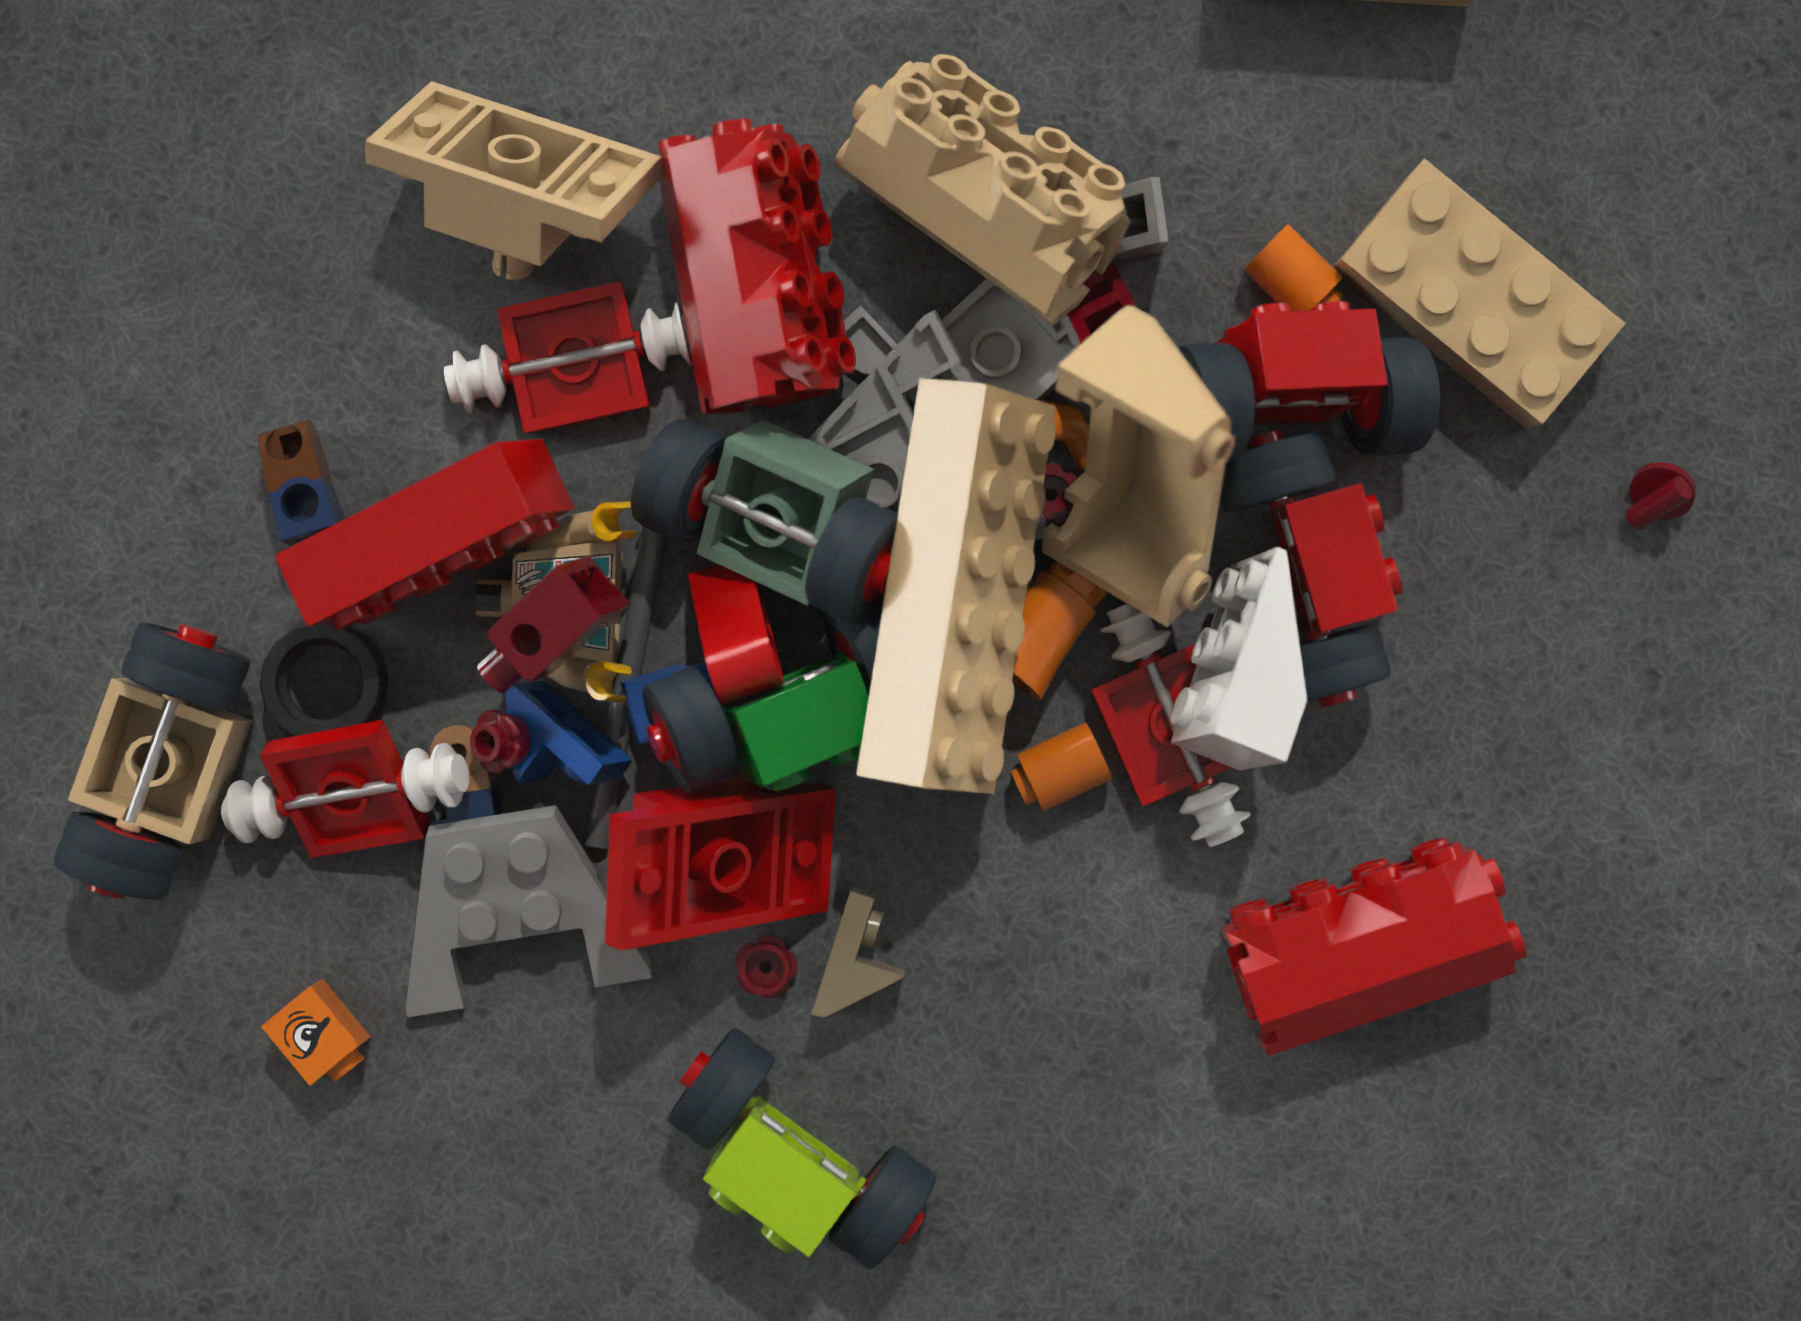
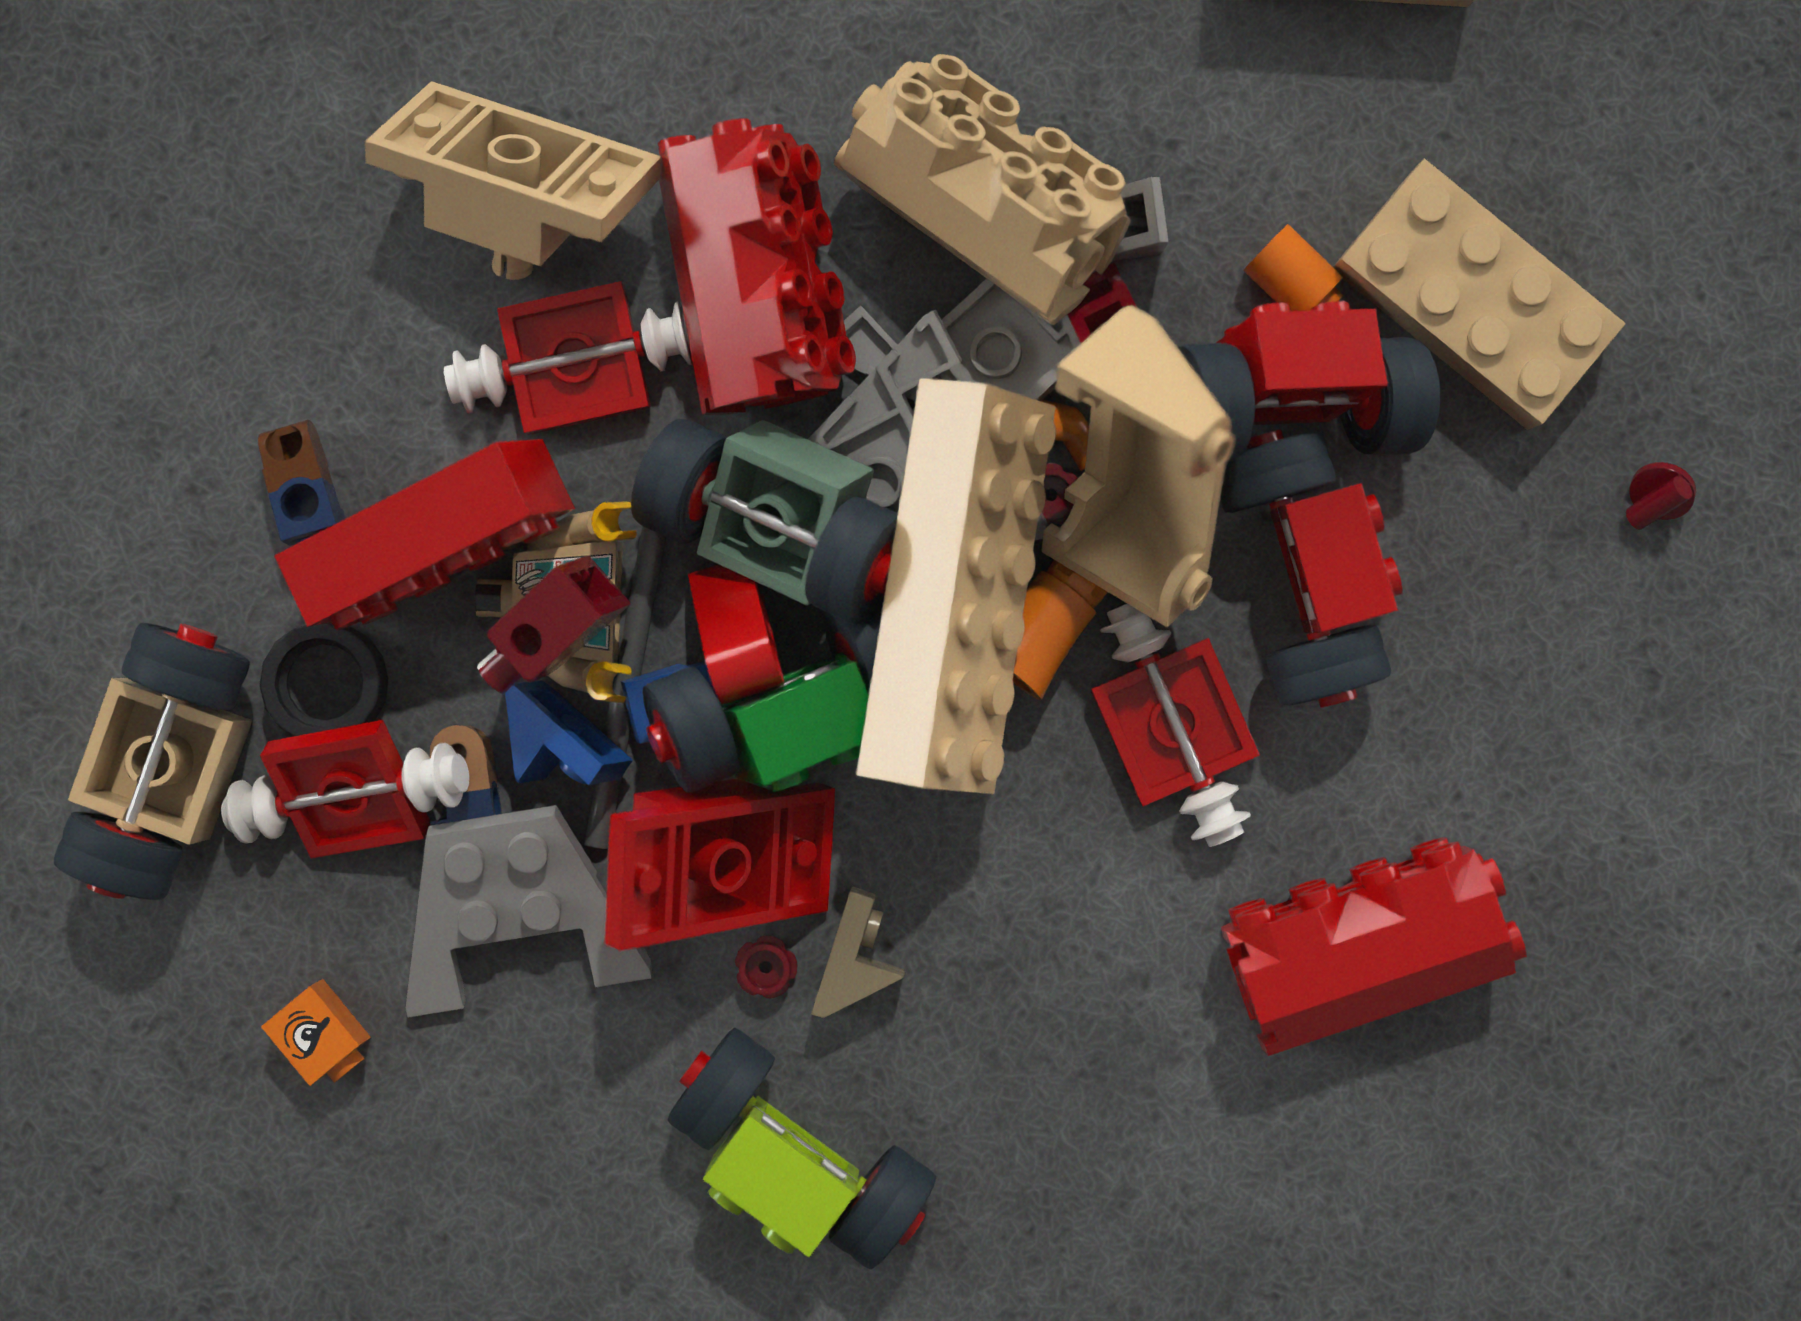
(499, 740): dark red plate -> none
(1061, 768): orange brick -> none
(1247, 670): white slope -> none

